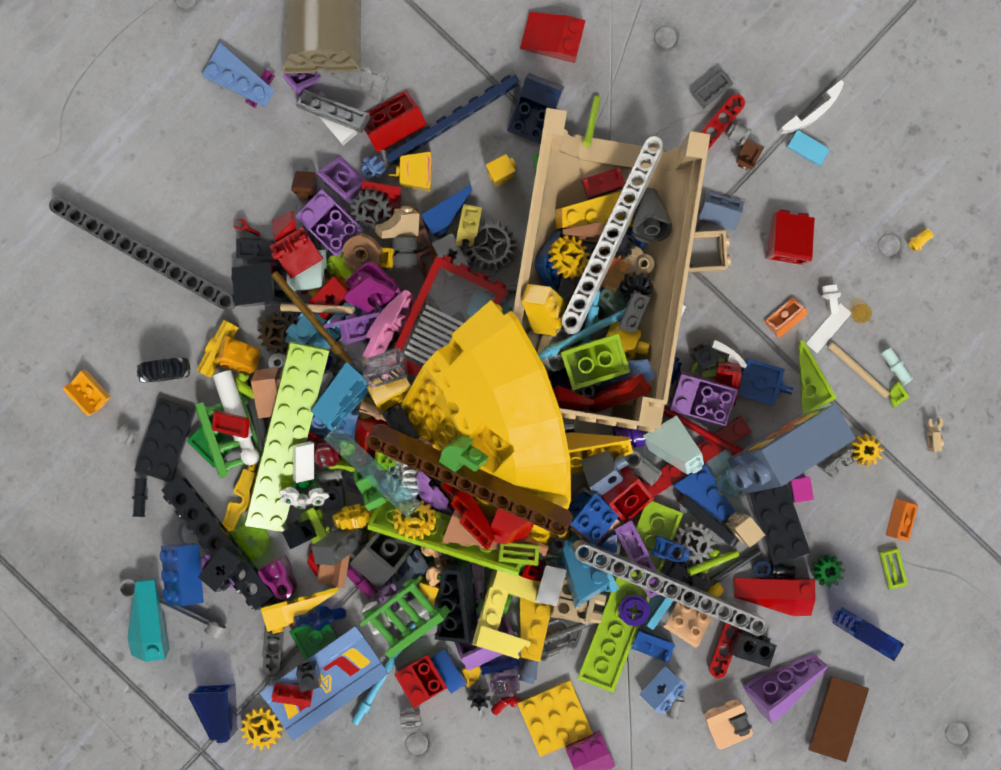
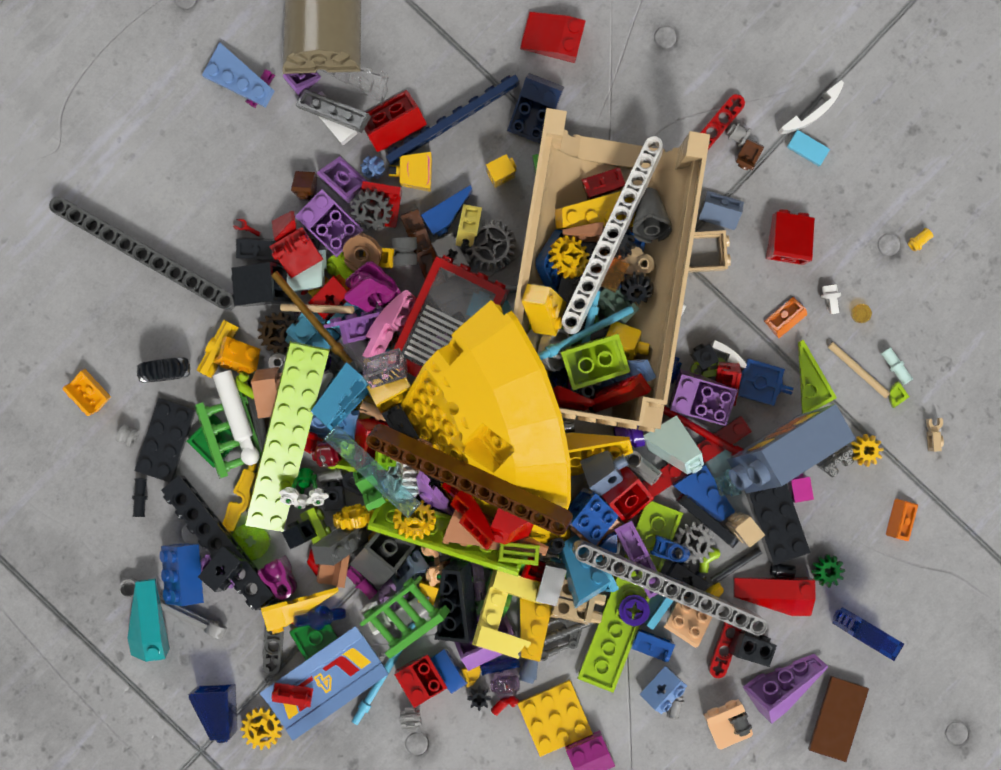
(231, 424): red tile -> none
(303, 462): white tile -> none
(308, 676): black brick -> none
(402, 224): tan arch -> none
(461, 453): bright green brick -> none
(592, 121): lime bar -> none
(634, 312): dark grey hinge -> none
(712, 89): dark grey plate -> none
(713, 562): lime bar -> none
(760, 574): dark blue bush -> none
(828, 329): white sticker -> none
(882, 554): lime tile -> none

